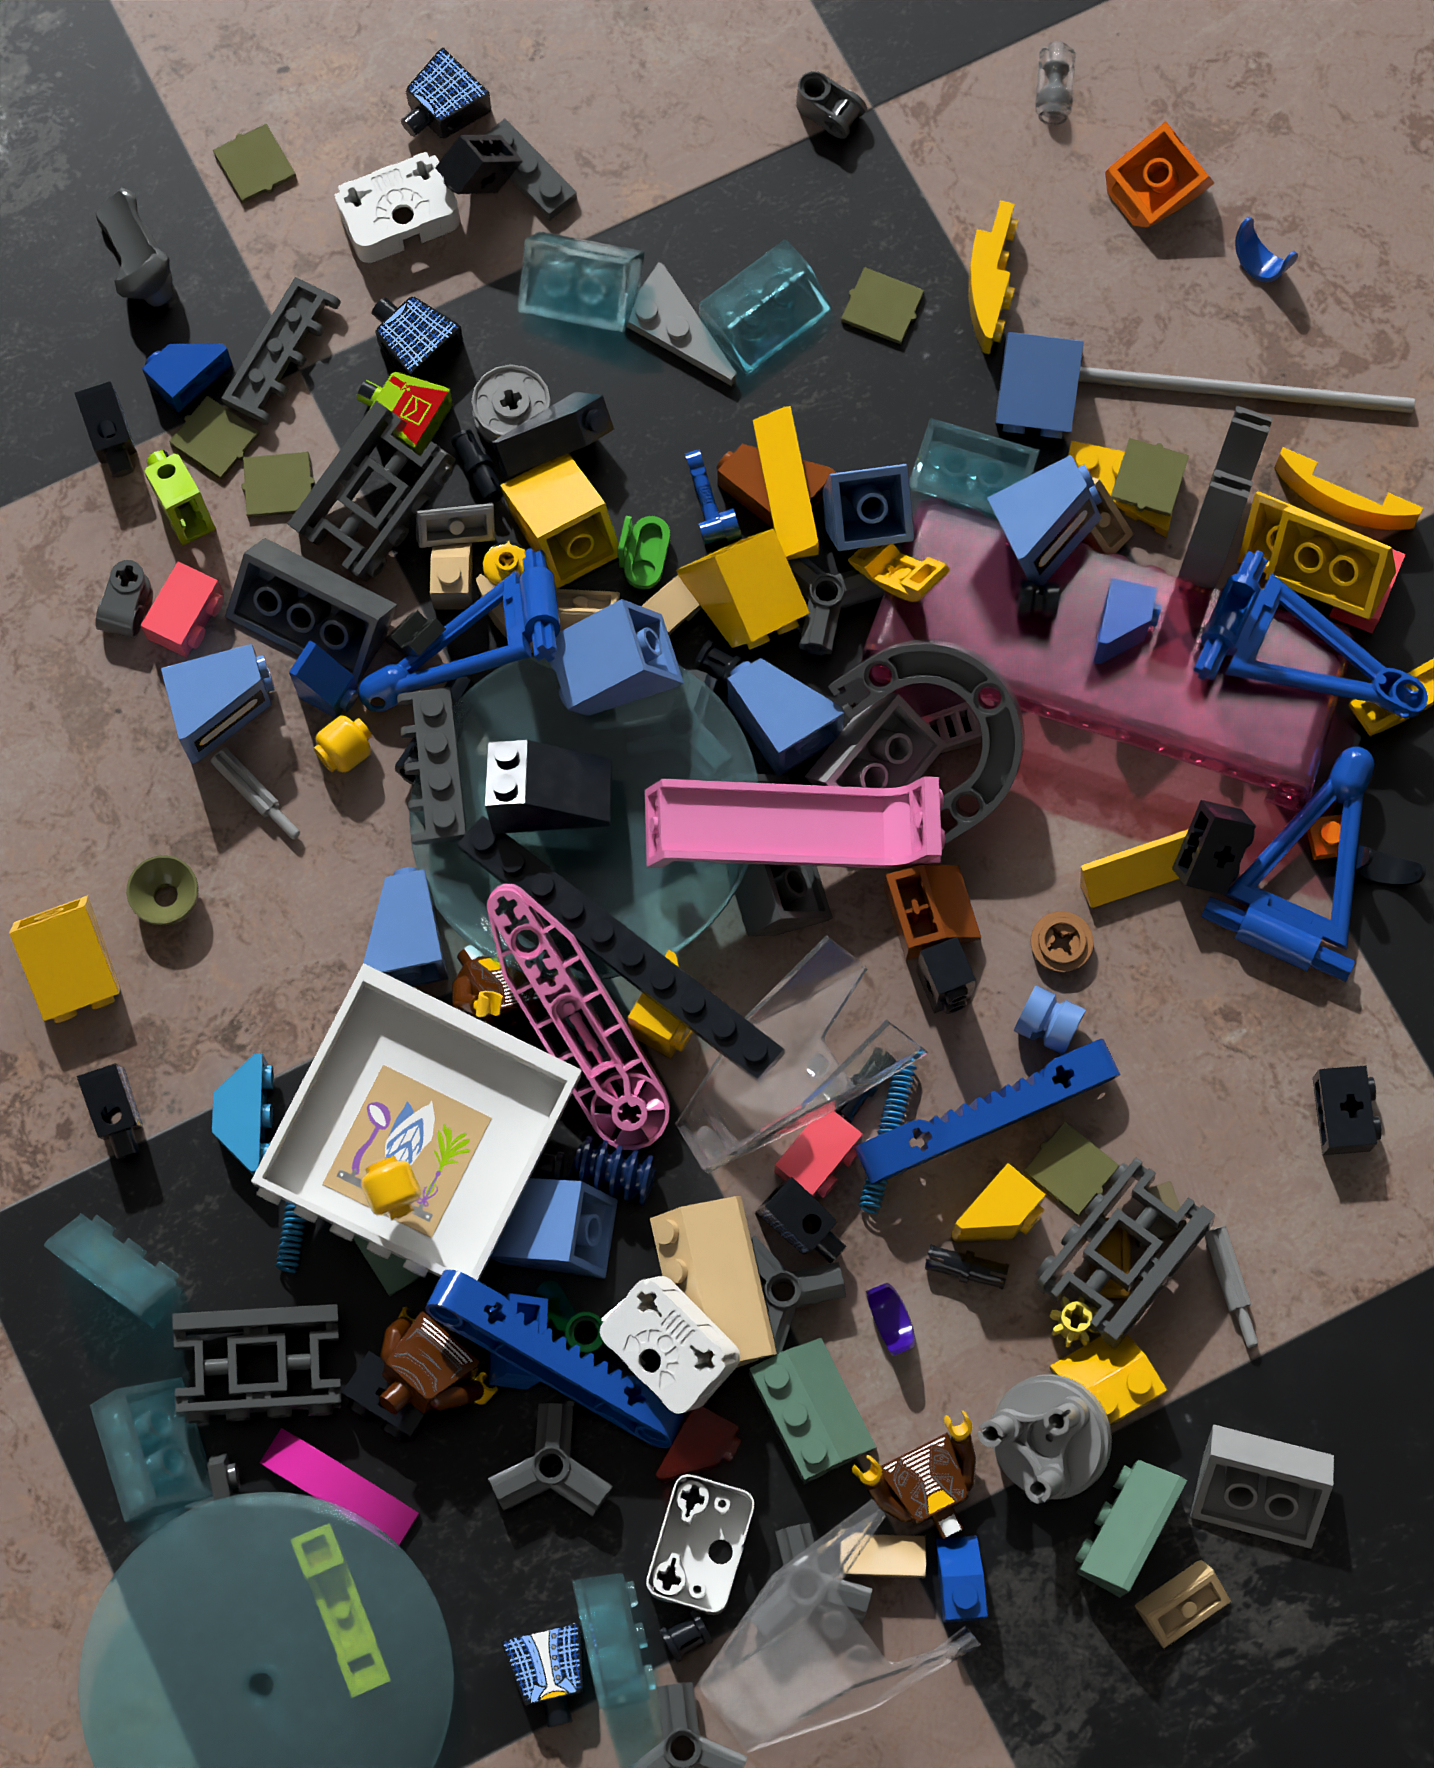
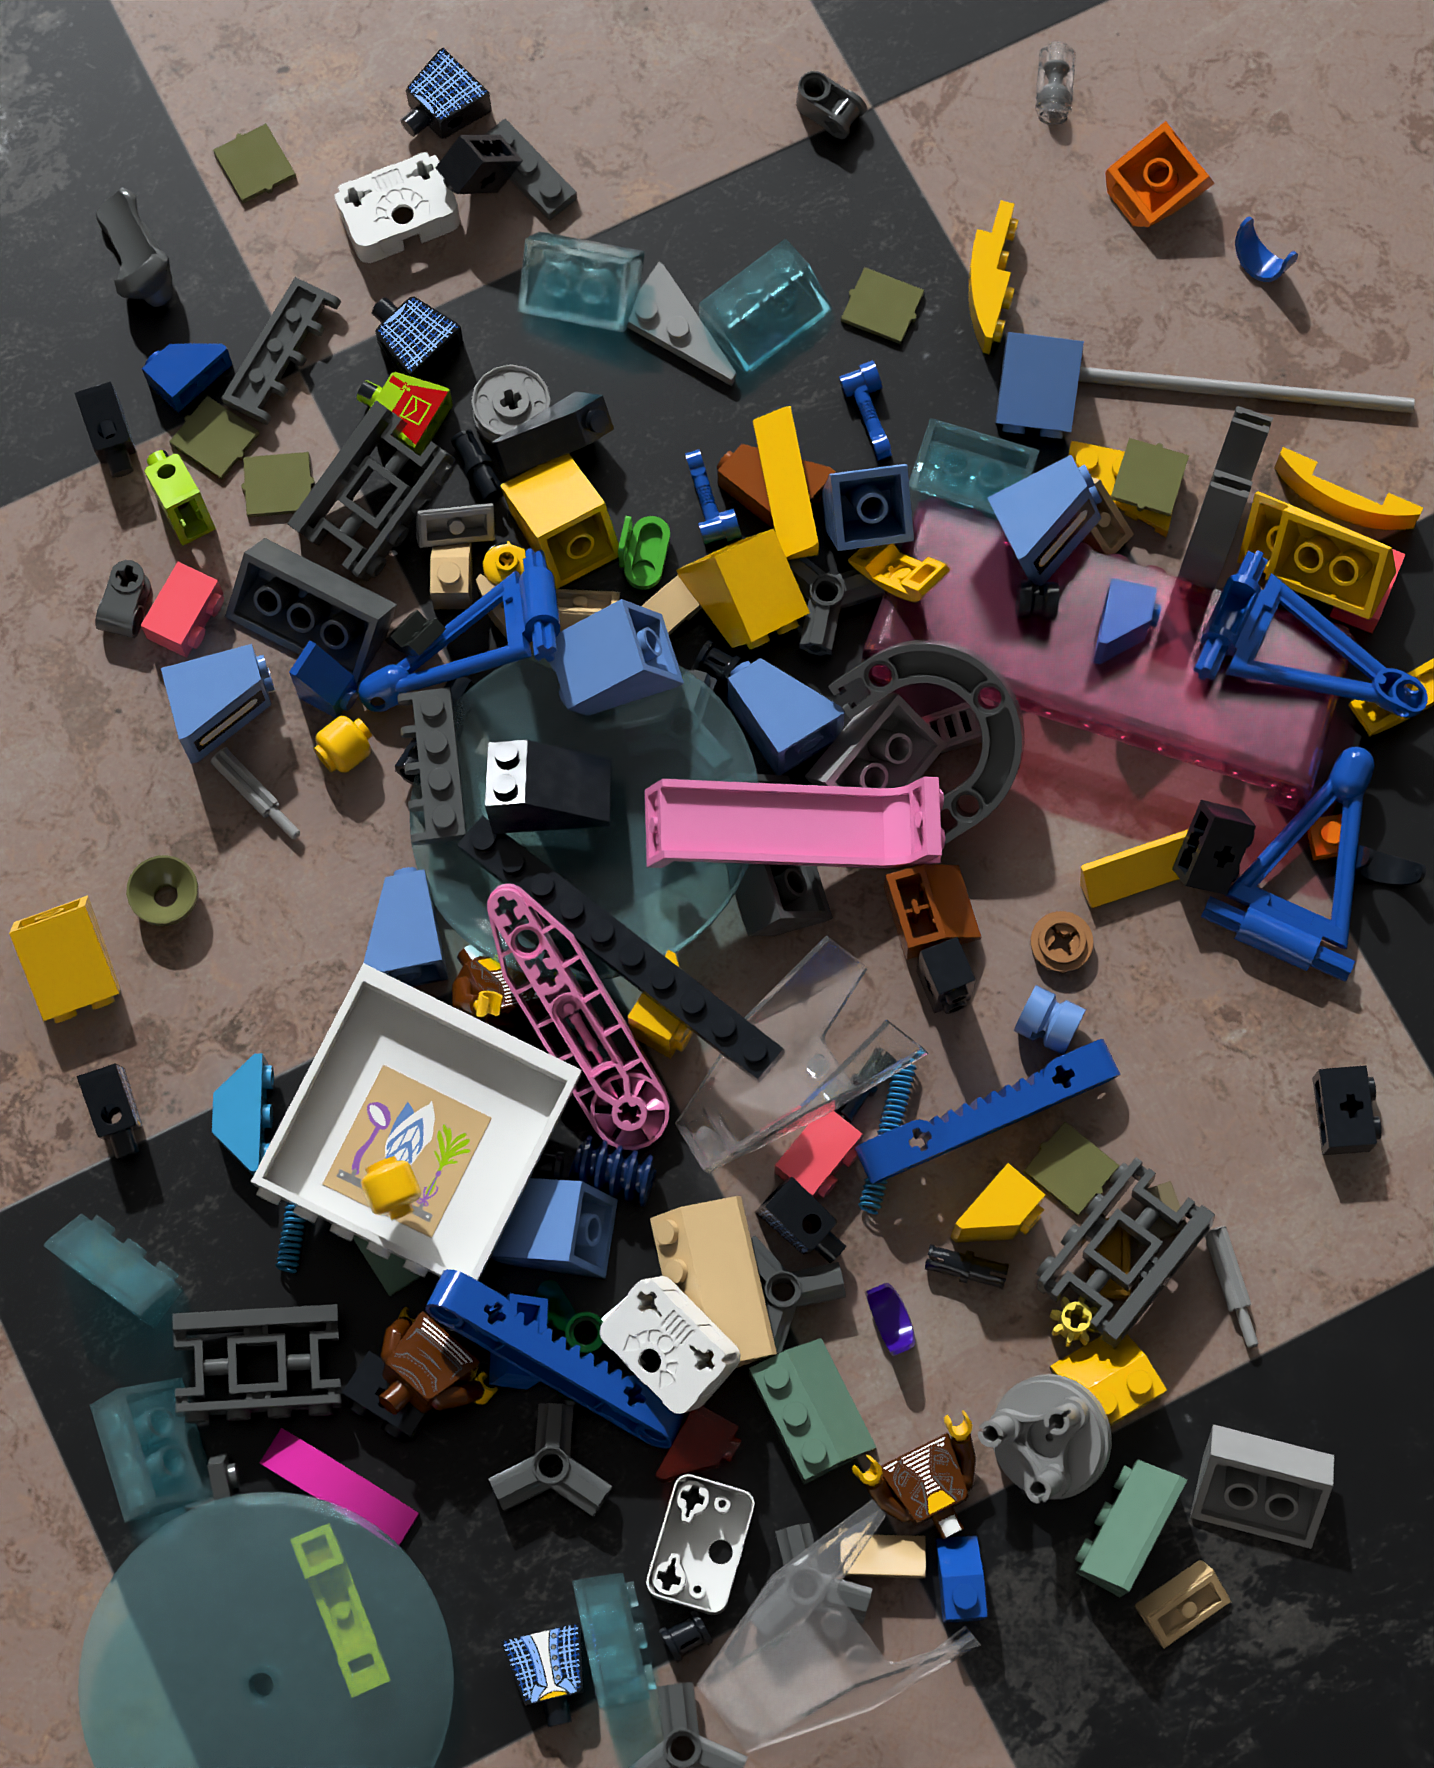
(860, 384): none -> blue brick

